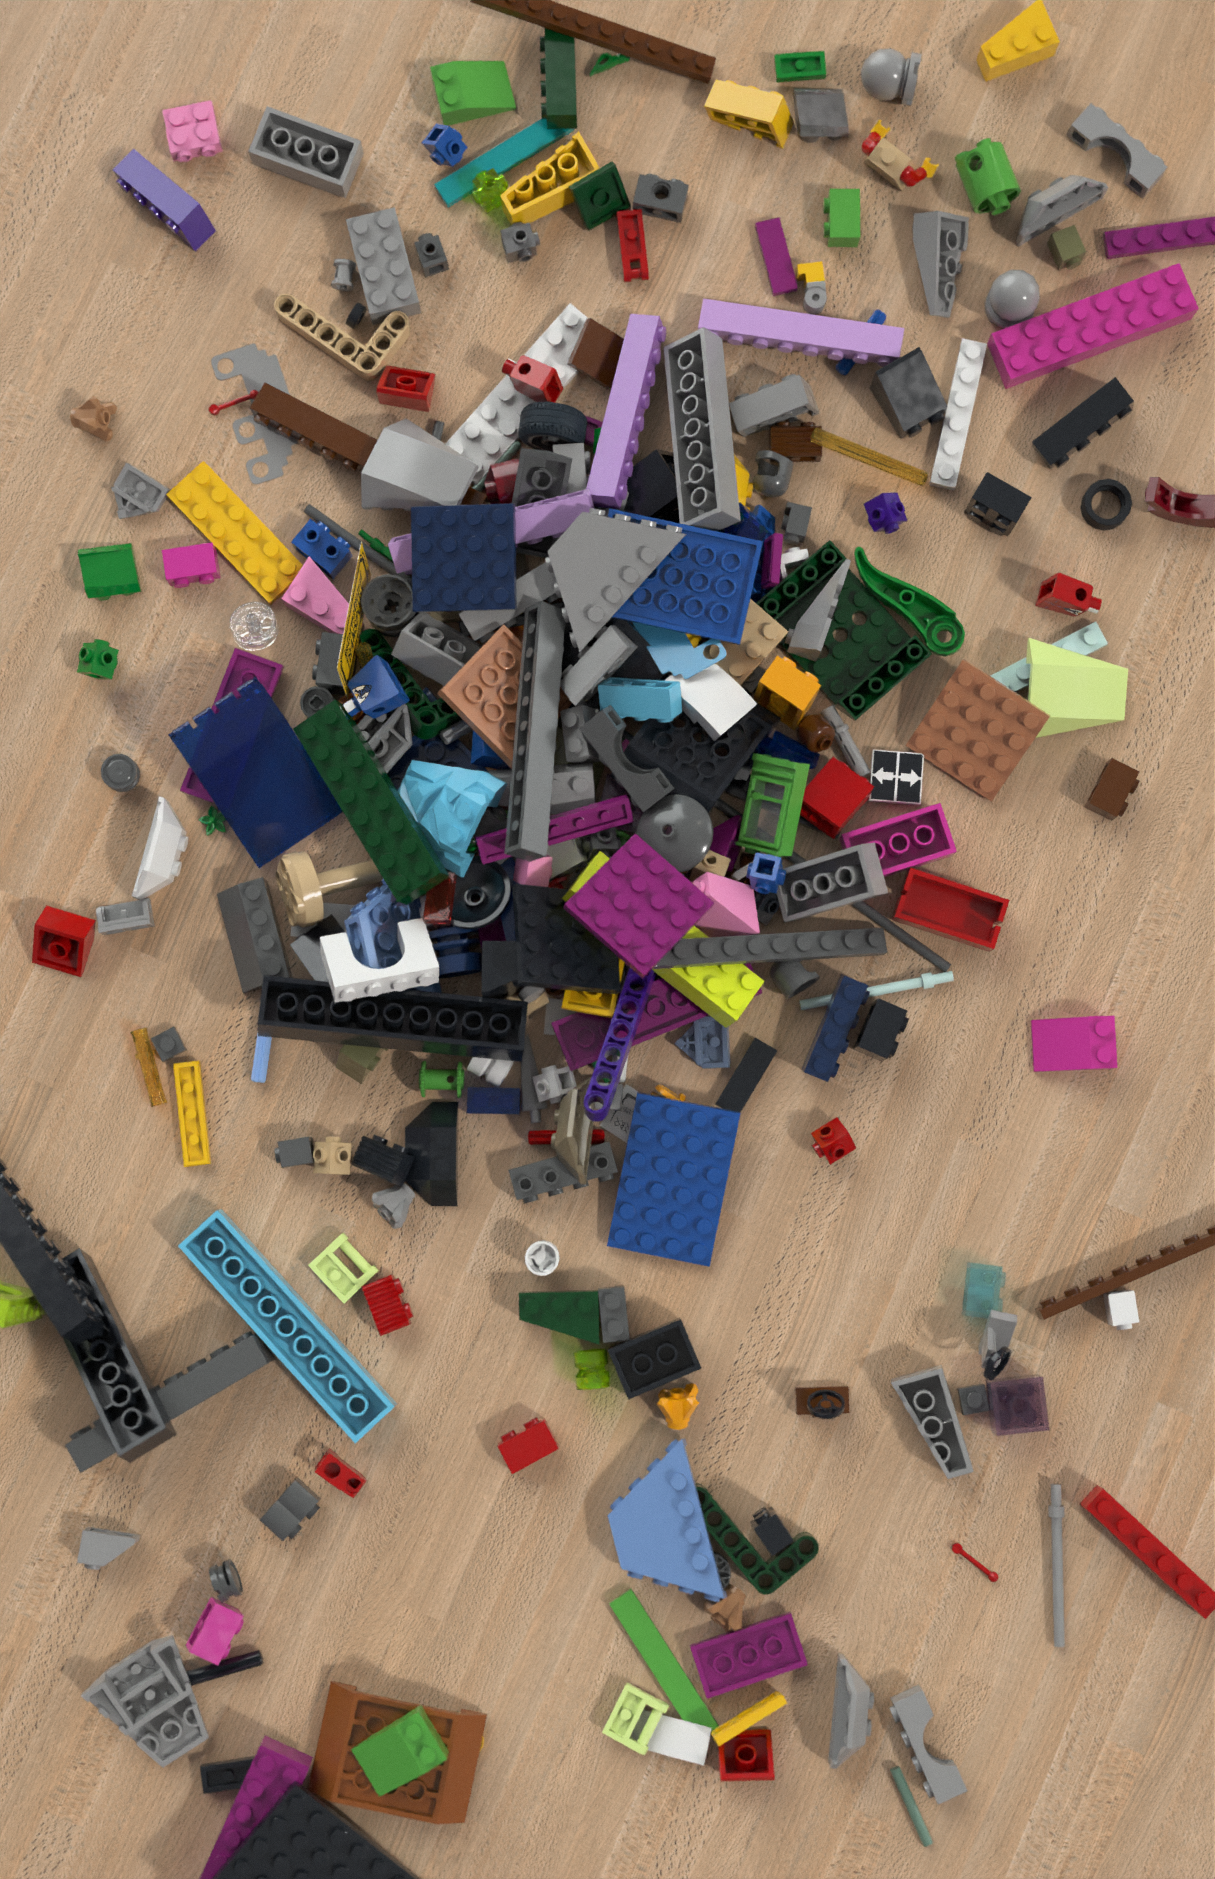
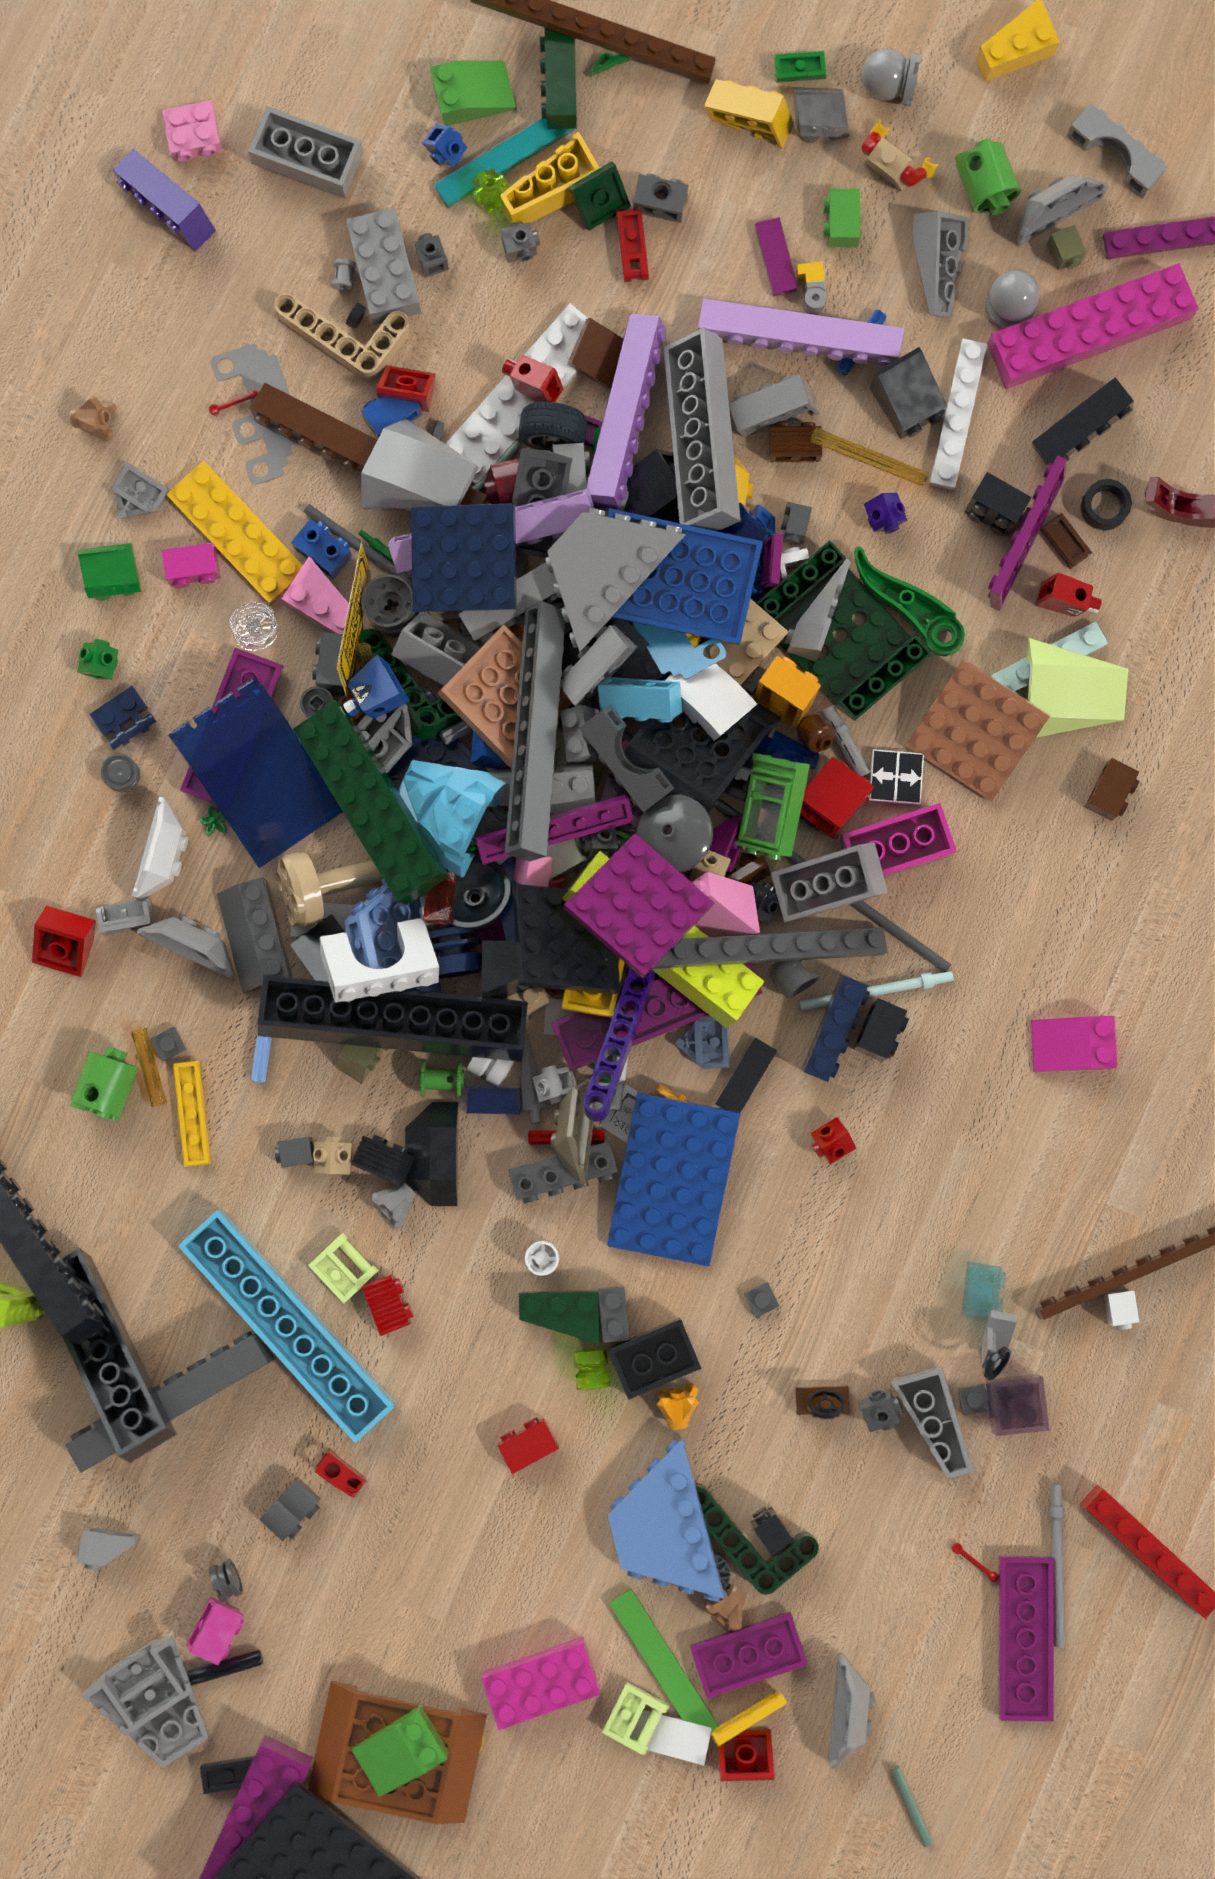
(104, 1084): none -> bright green cylinder
(118, 712): none -> dark blue plate
(187, 940): none -> light grey wedge
(388, 411): none -> blue slope
(530, 993): light grey tile -> none
(541, 1683): none -> dark pink brick
(761, 1299): none -> dark grey plate
(766, 873): blue brick -> none
(772, 479): dark grey helmet -> none
(881, 1410): none -> dark grey brick
(941, 1774): light grey arch -> none
(950, 909): red piece -> none
(1024, 539): none -> magenta plate
(1026, 1638): none -> magenta plate
(1066, 541): none -> reddish brown tile

